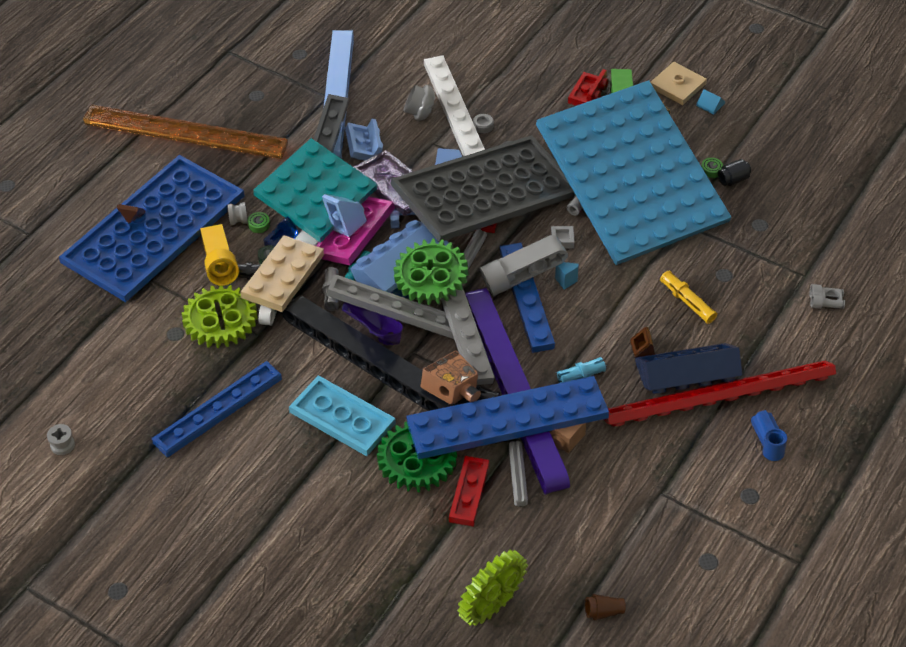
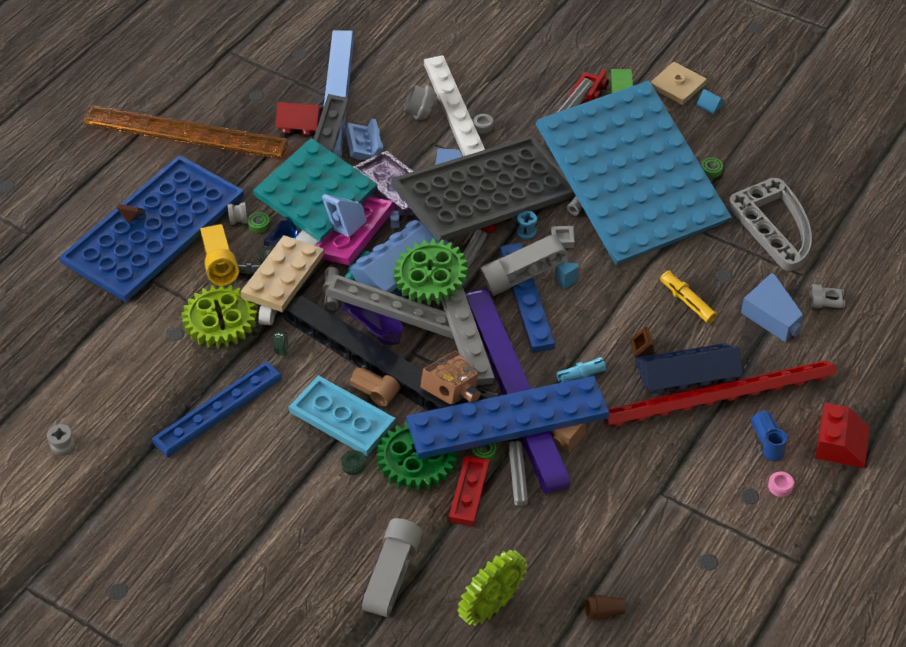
(281, 343): none -> clear green tile
(298, 116): none -> red slope
(353, 462): none -> clear green tile
(380, 389): none -> medium nougat piece
(399, 545): none -> light grey beam
(485, 452): none -> bright green tile
(522, 220): none -> dark azure bush
(578, 95): none -> light grey axle
(734, 172): black brick -> none
(770, 191): none -> light grey beam
(773, 309): none -> medium blue slope
(781, 484): none -> bright pink tile
(842, 436): none -> red slope

